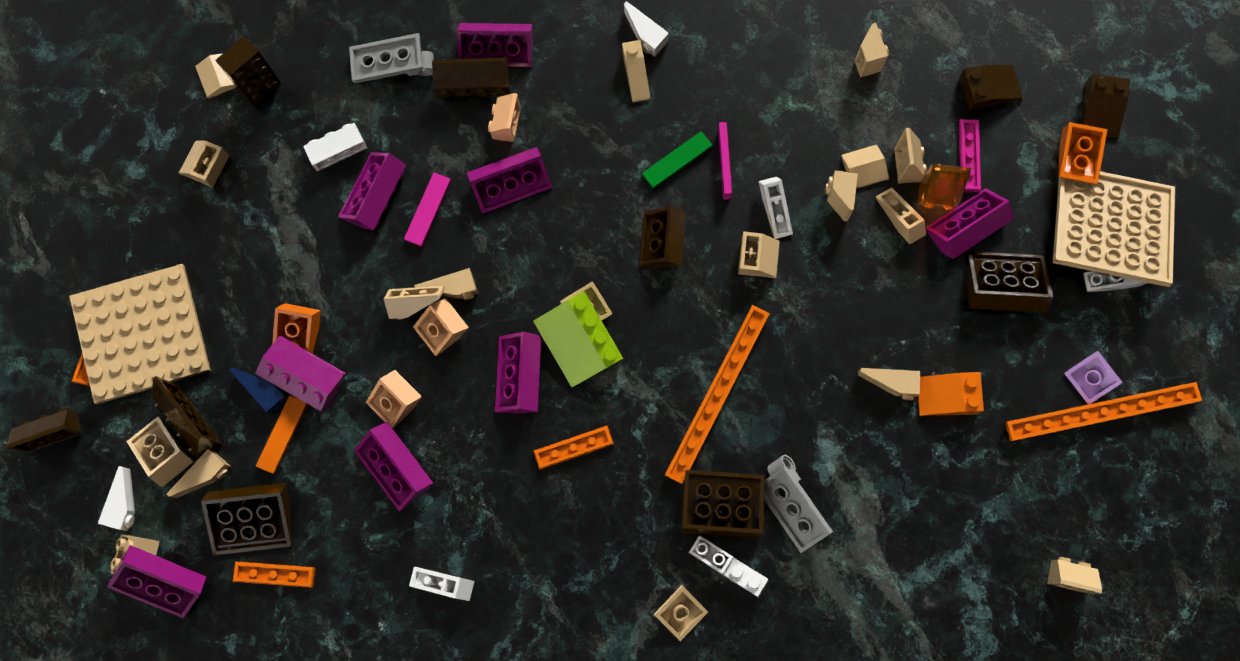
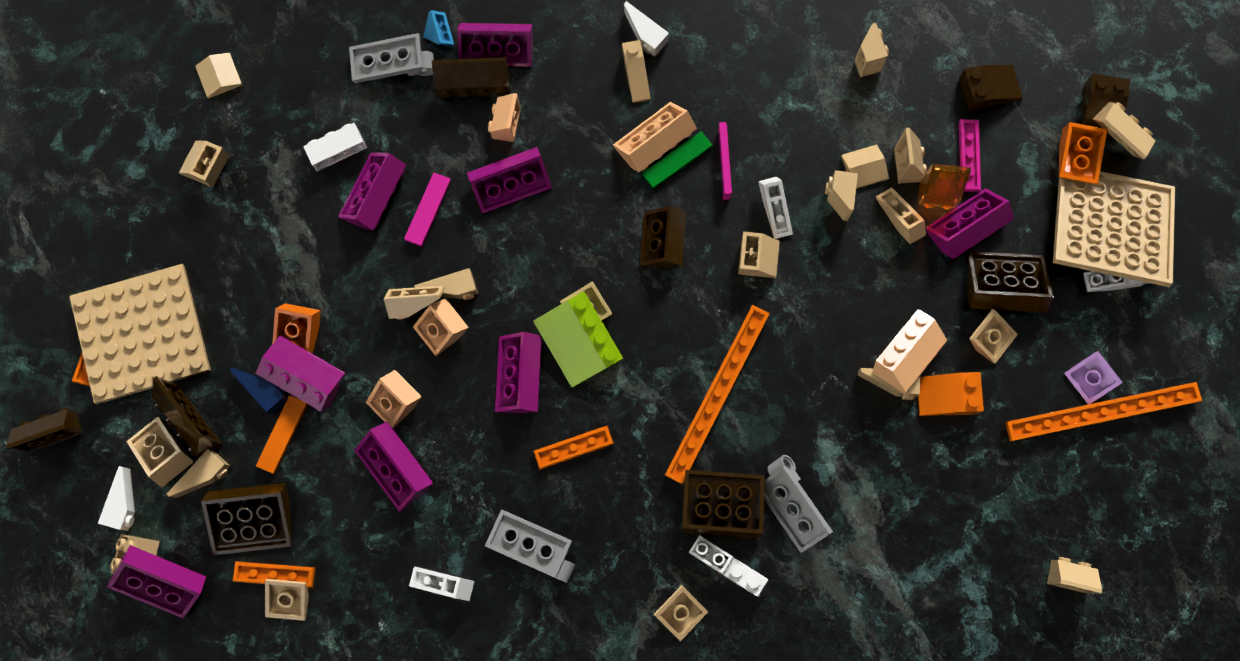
(248, 70): dark brown brick -> none
(286, 599): none -> tan slope
(438, 29): none -> dark azure slope
(554, 565): none -> light grey hinge
(655, 136): none -> light nougat slope
(910, 352): none -> light nougat slope
(993, 337): none -> tan slope
(1125, 130): none -> tan slope

